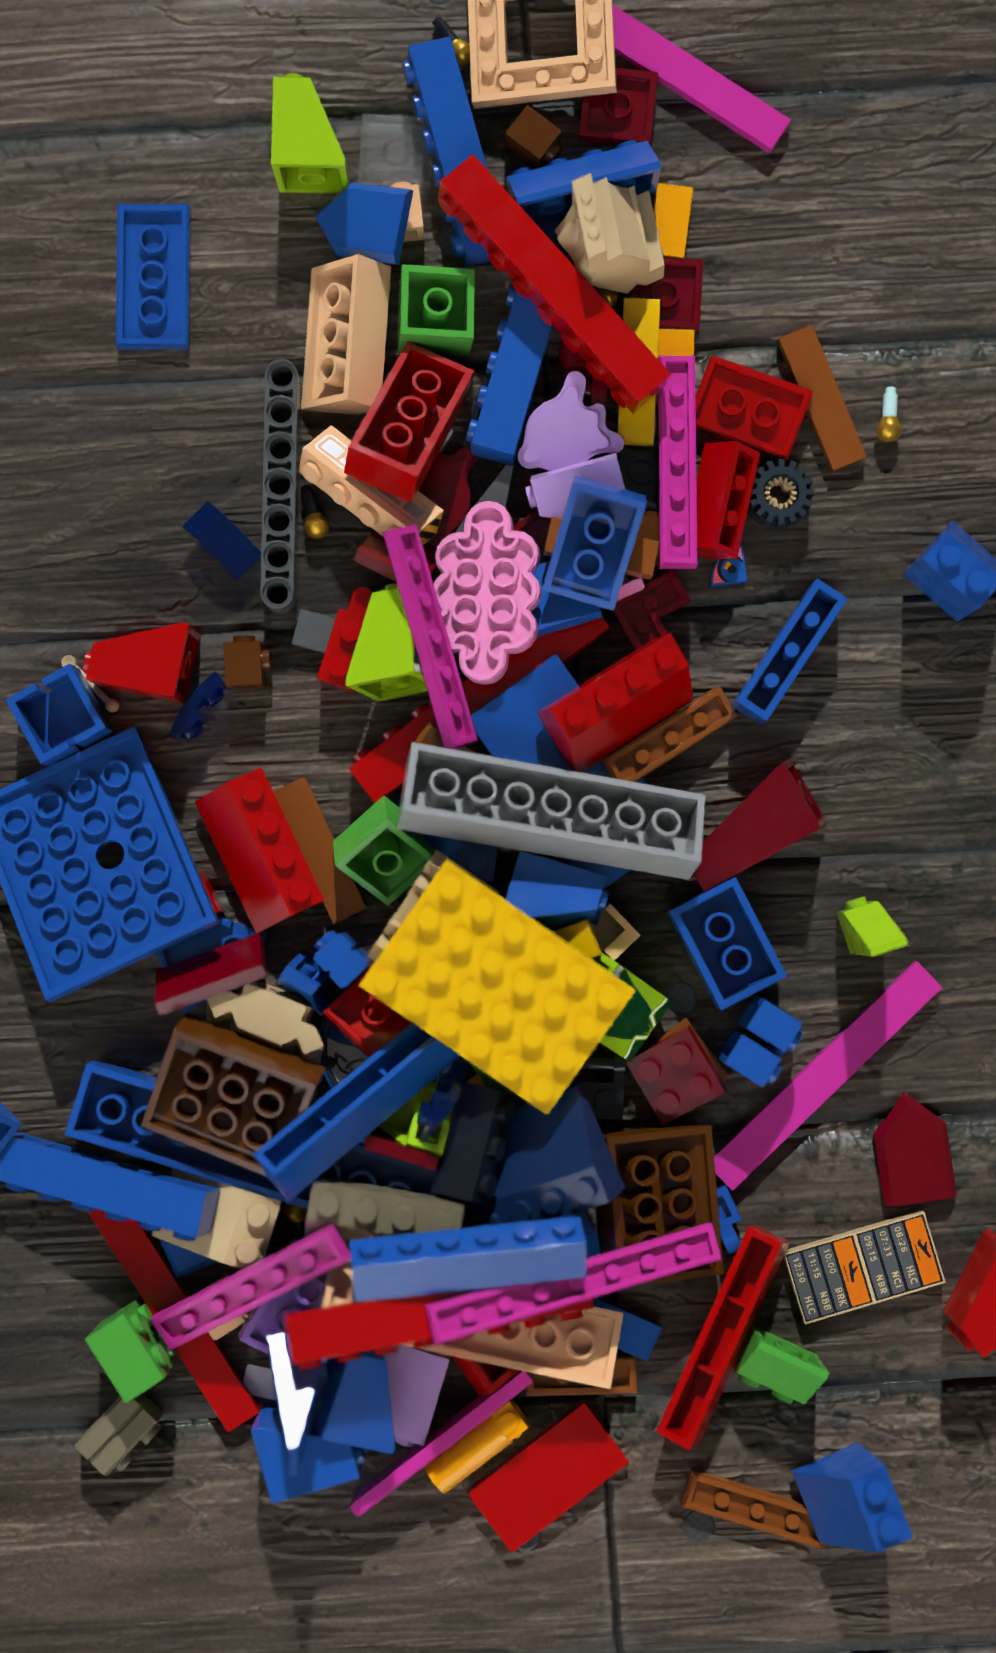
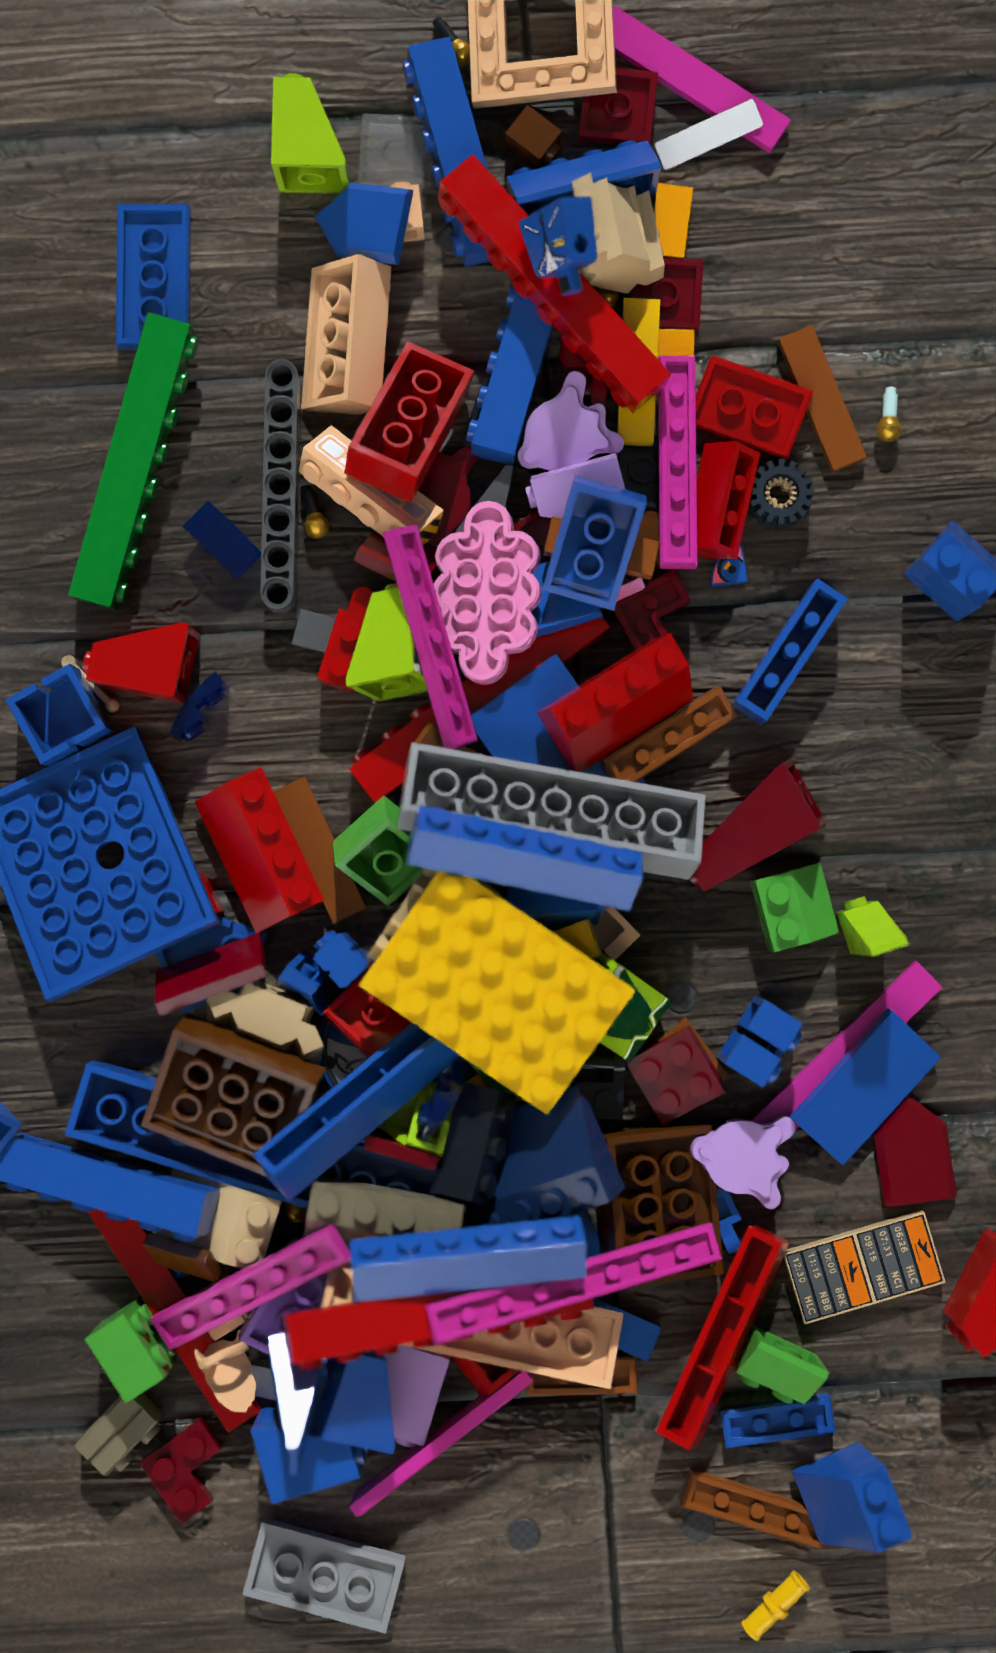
(133, 461): none -> green brick
(173, 1466): none -> dark red plate
(182, 1257): none -> reddish brown tile
(228, 1373): none -> light nougat piece
(246, 663): reddish brown brick -> none
(324, 1575): none -> light grey plate
(436, 309): bright green brick -> none
(477, 1447): light orange piece -> none
(524, 858): none -> brick
(547, 1476): red tile -> none
(561, 241): none -> blue torso
(709, 134): none -> white sticker
(726, 943): blue brick -> none
(744, 1157): none -> lavender tile
(775, 1605): none -> yellow pin
(776, 1421): none -> blue tile
(794, 907): none -> bright green slope
(865, 1086): none -> blue tile

